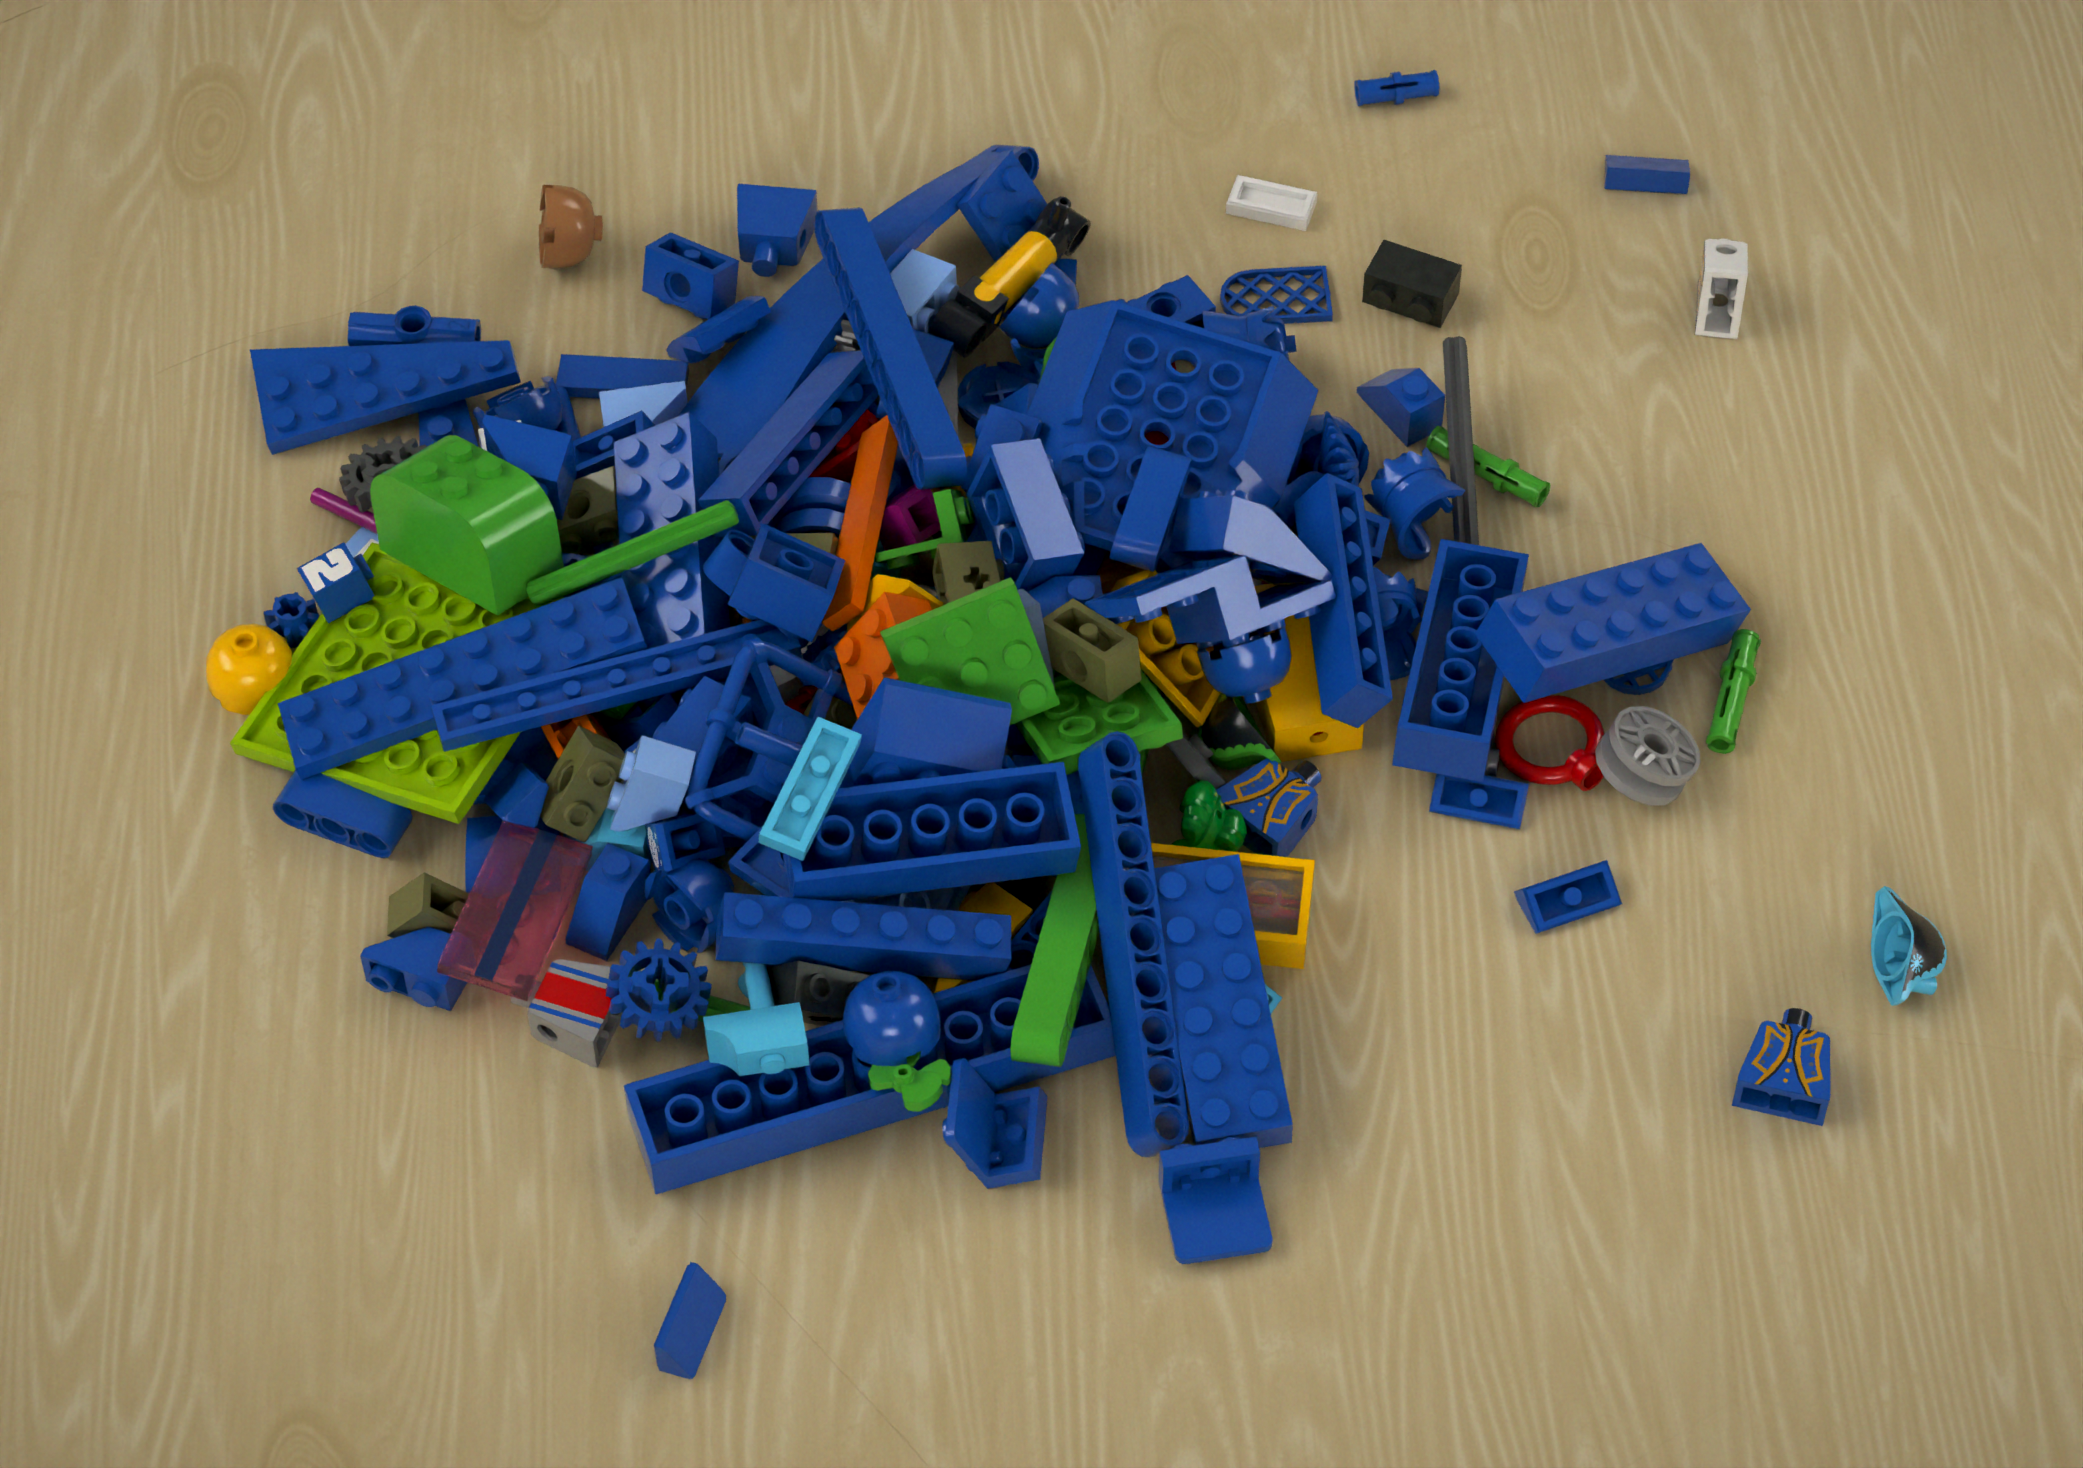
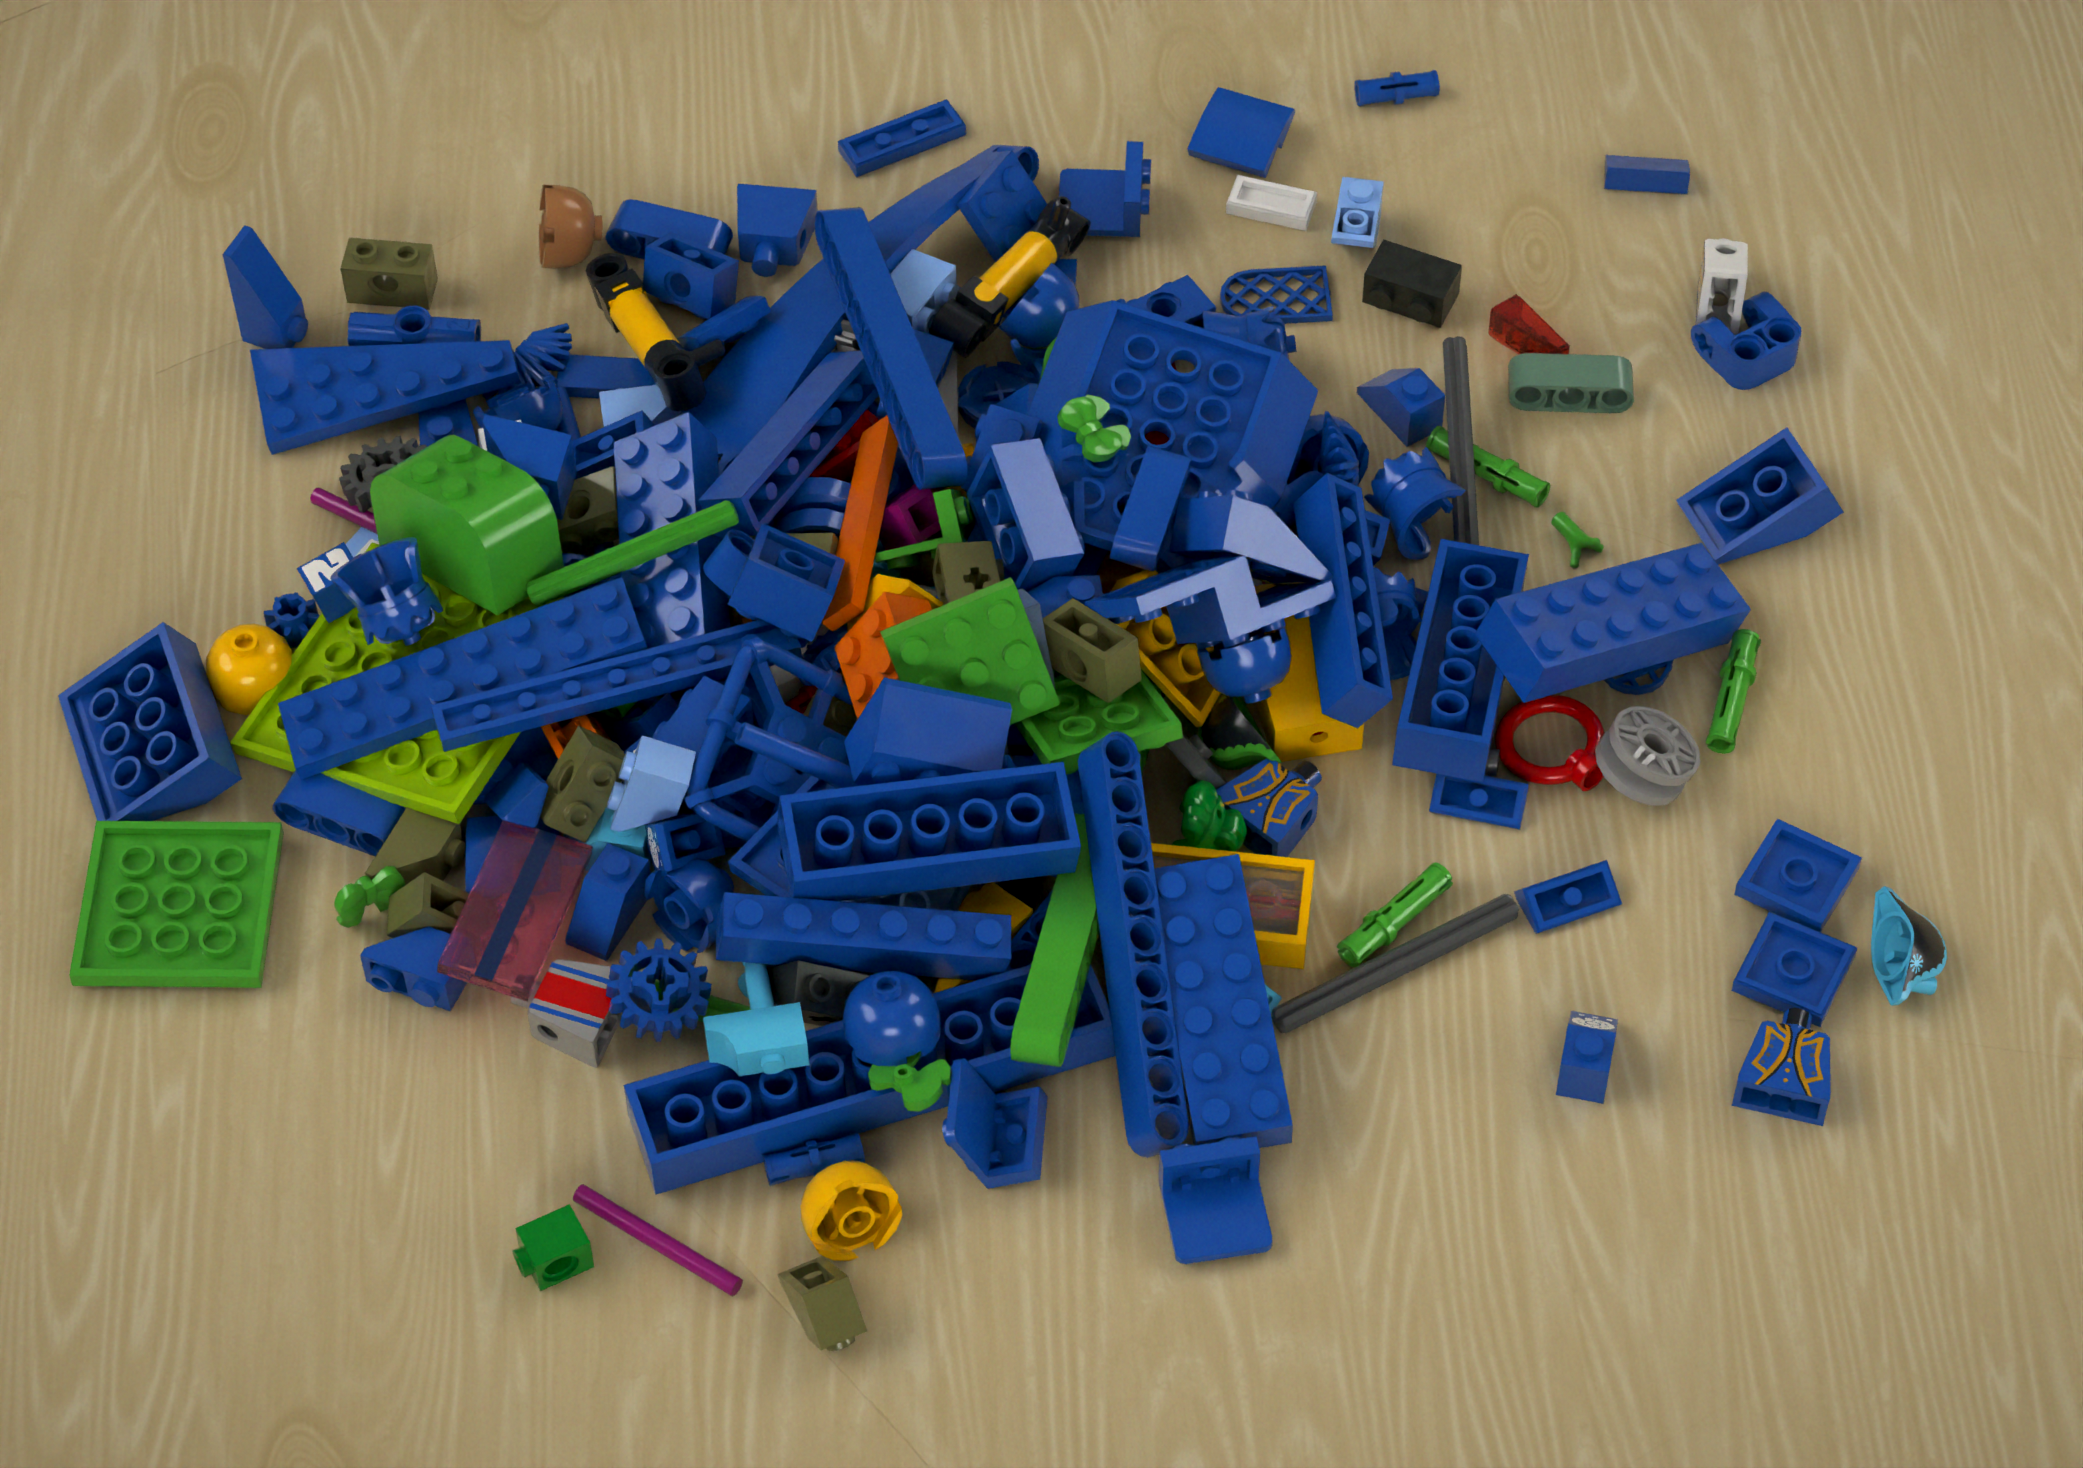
(149, 731): none -> blue slope
(177, 904): none -> bright green plate
(263, 297): none -> blue slope
(365, 891): none -> bright green piece
(389, 273): none -> olive brick
(389, 592): none -> blue hat
(419, 846): none -> olive slope
(539, 355): none -> blue hair
(553, 1248): none -> green brick
(629, 311): none -> black piece
(642, 223): none -> blue beam
(657, 1240): none -> magenta bar
(689, 1323): blue slope -> none
(810, 788): medium azure plate -> none
(812, 1158): none -> blue pin
(824, 1303): none -> olive slope
(849, 1208): none -> yellow cylinder
(901, 138): none -> blue tile
(1083, 418): none -> bright green piece
(1111, 197): none -> blue bracket
(1240, 132): none -> blue slope
(1358, 212): none -> light blue slope
(1381, 926): none -> bright green pin
(1394, 963): none -> dark grey axle
(1523, 330): none -> clear red slope
(1570, 383): none -> sand green beam
(1575, 537): none -> bright green bar
(1587, 1057): none -> blue slope
(1756, 353): none -> blue piece
(1760, 501): none -> blue slope
(1794, 968): none -> blue plate
(1798, 875): none -> blue plate

